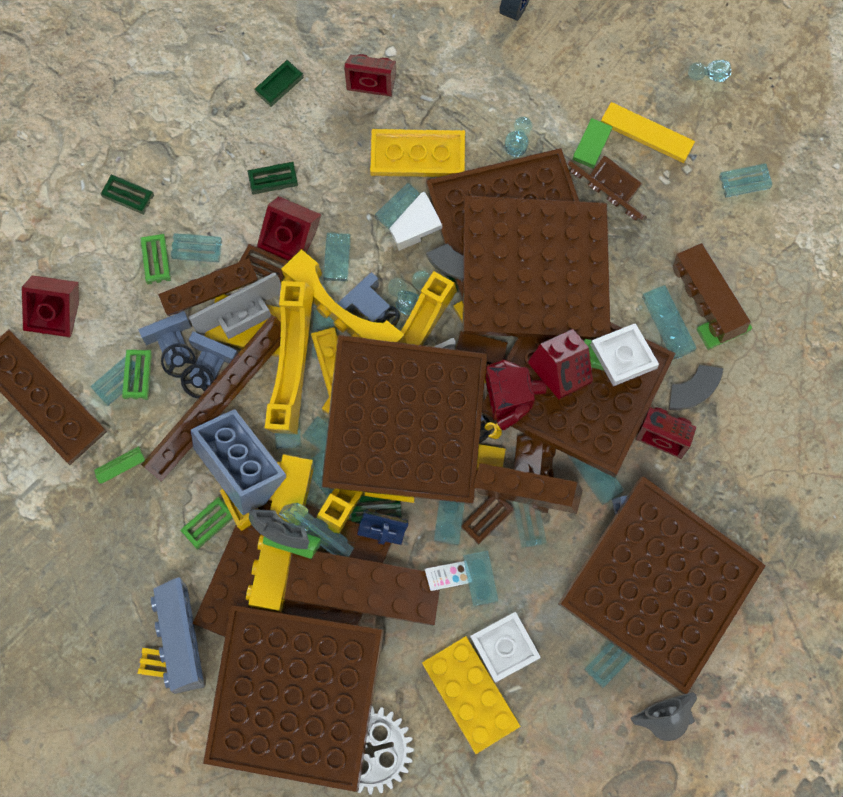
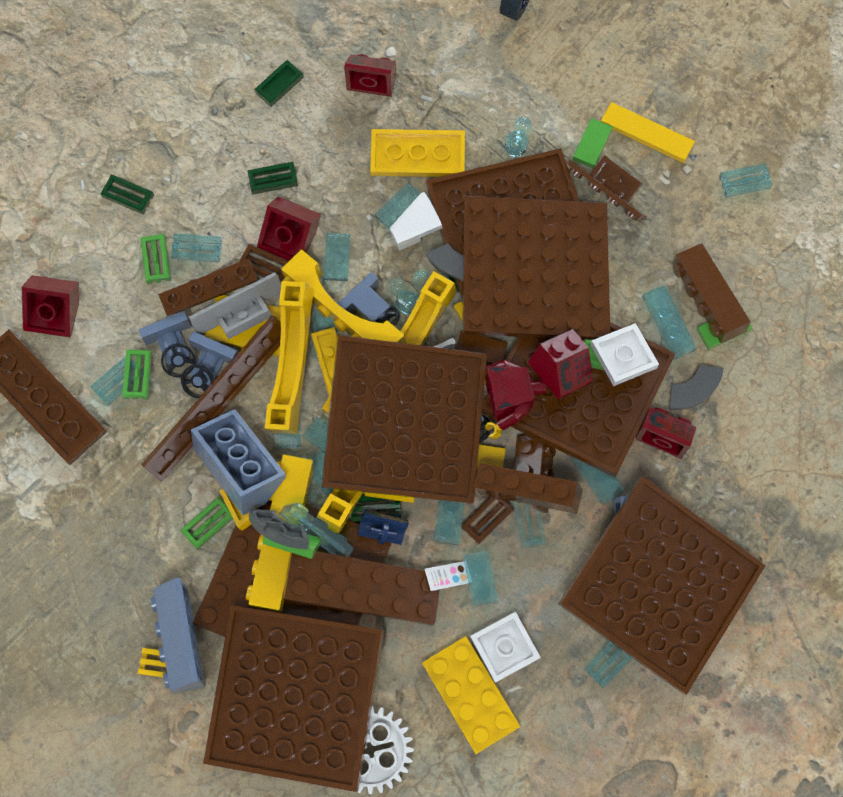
(119, 465): bright green tile -> none
(668, 718): dark grey hat -> none
(716, 70): clear light blue plate -> none

